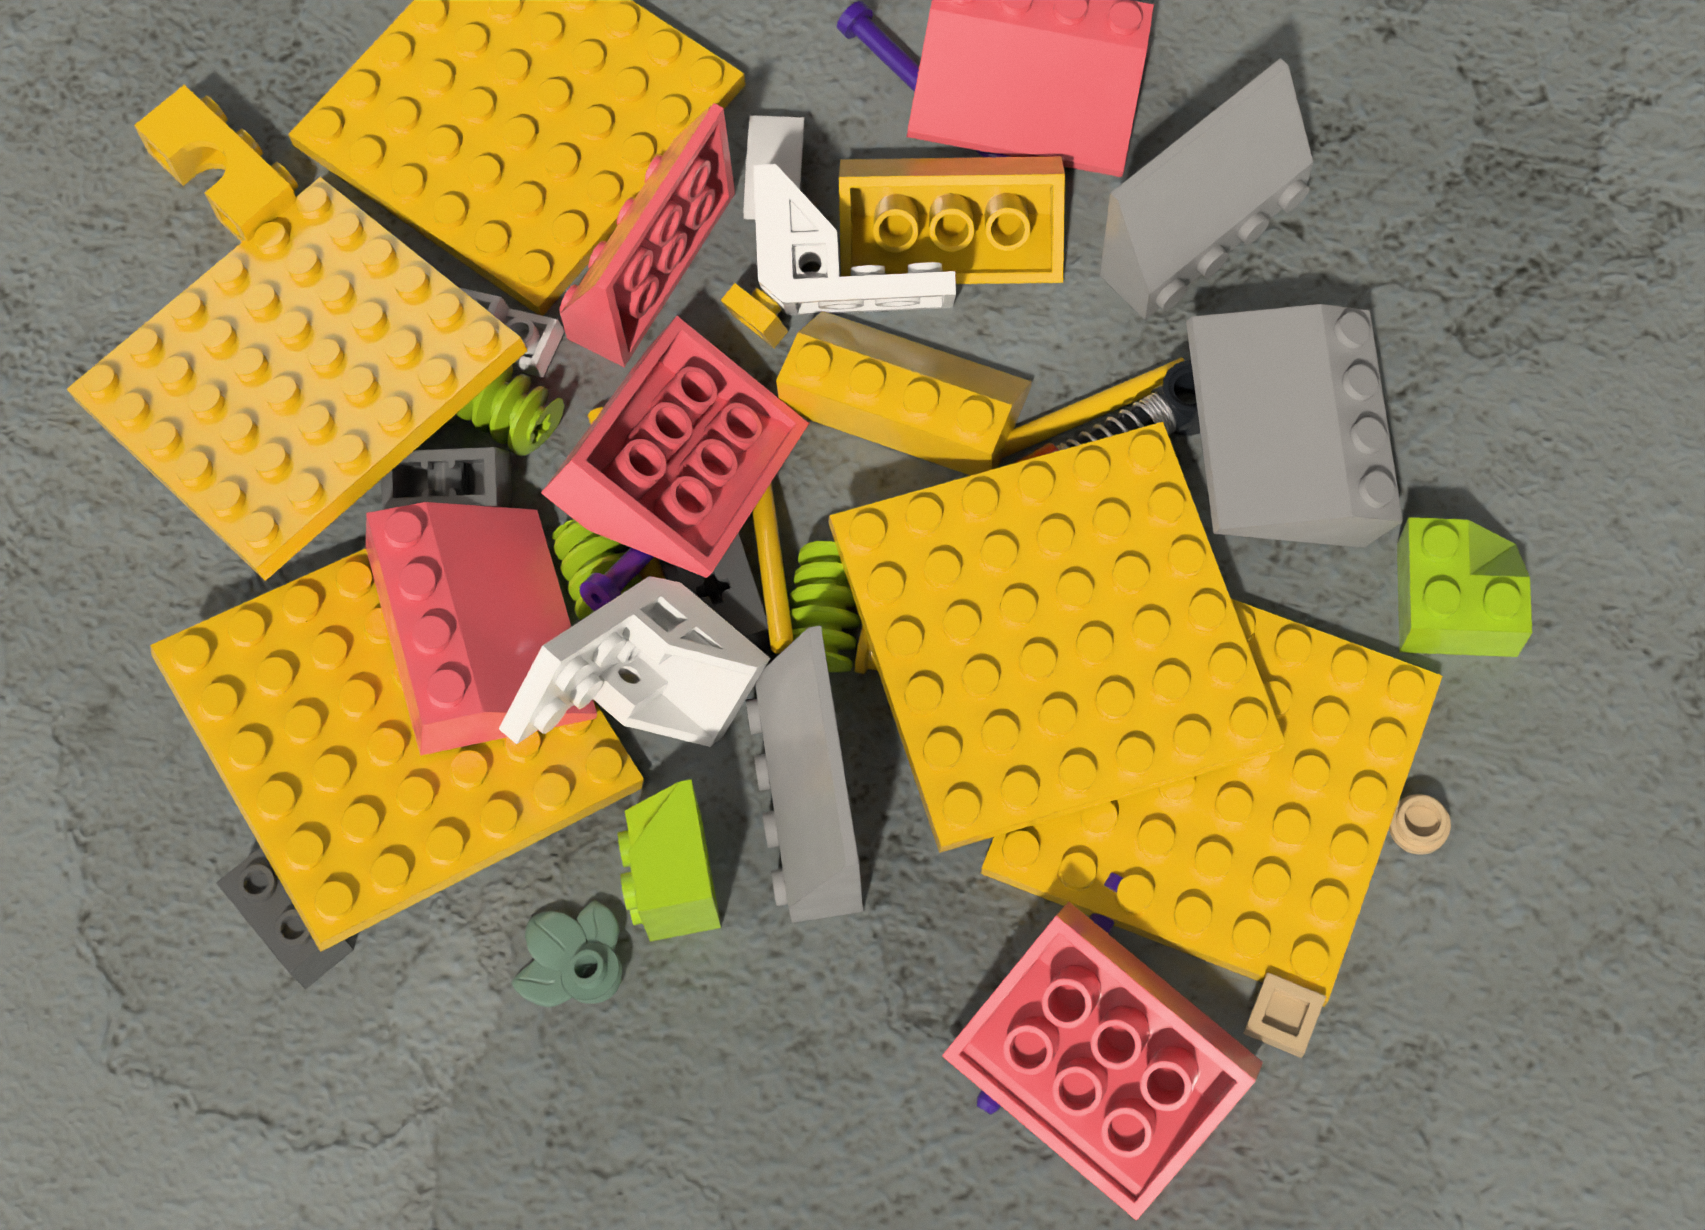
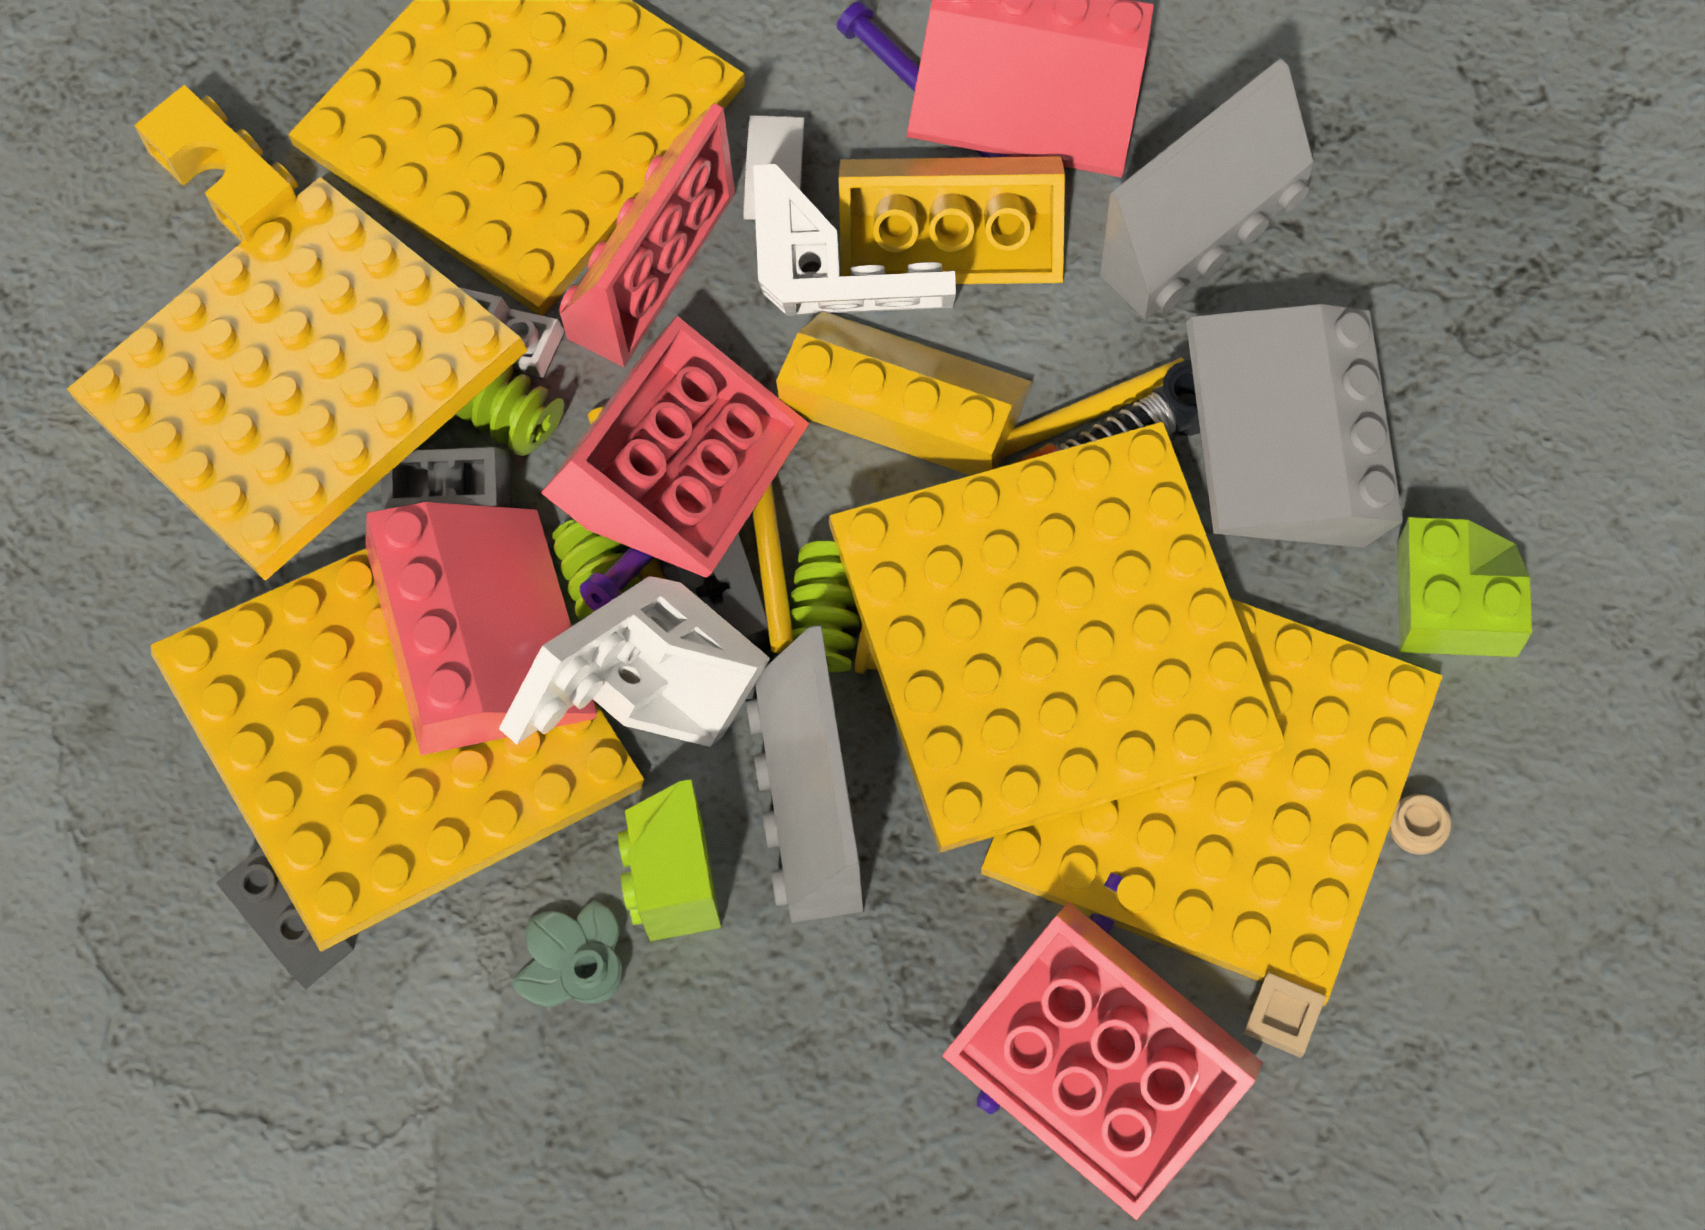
(756, 312): yellow plate -> none

